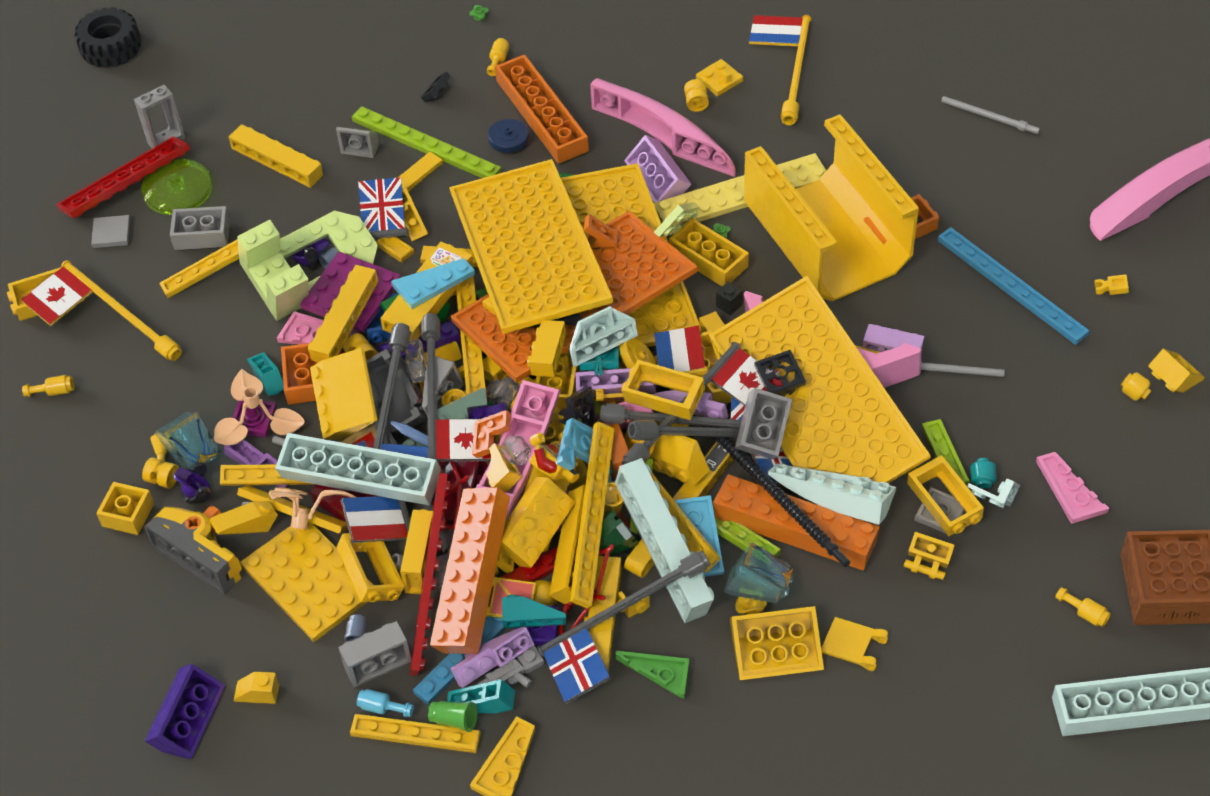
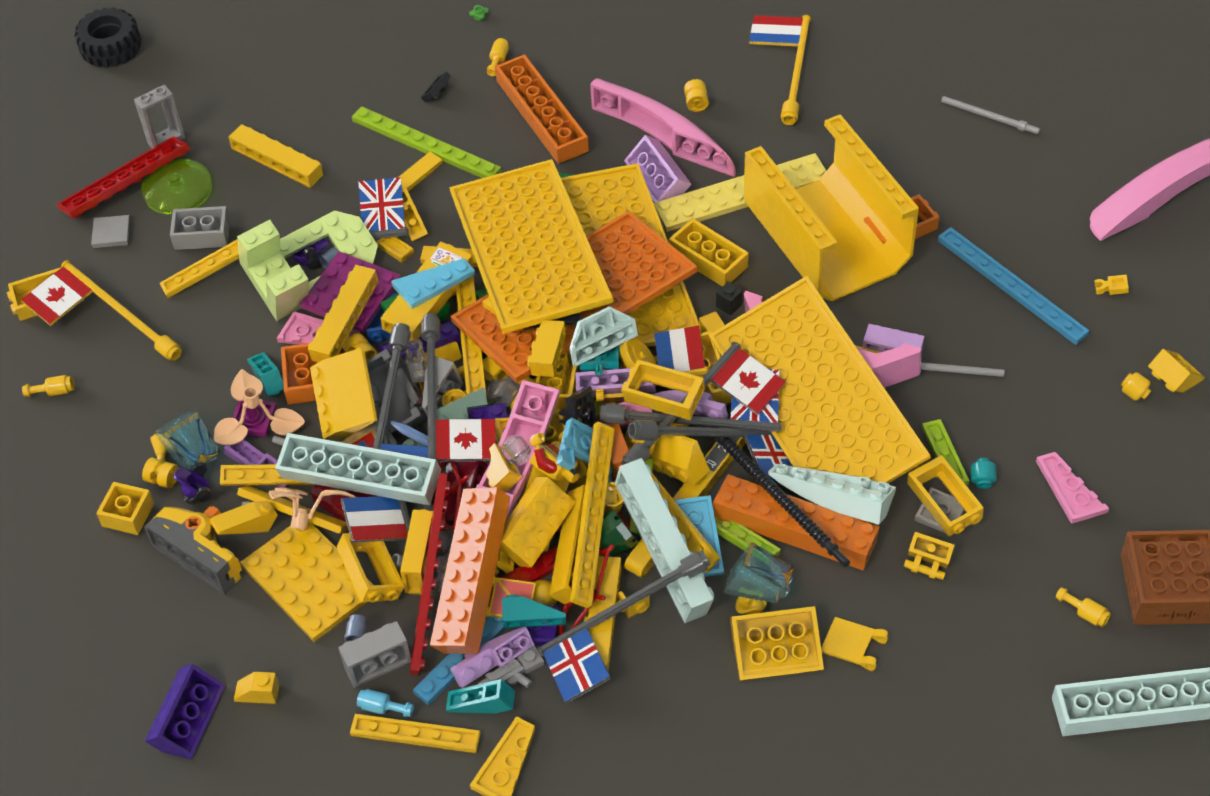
(357, 141): light grey slope -> none
(454, 714): bright green plant -> none
(486, 429): orange plate -> none
(508, 135): dark blue wheel -> none
(600, 233): orange slope -> none
(663, 670): bright green wing -> none
(677, 219): yellowish green plate -> none
(719, 77): yellow hinge -> none
(721, 229): bright green plate -> none
(763, 423): light grey brick -> none
(775, 361): black piece -> none
(1006, 489): light aqua bracket -> none

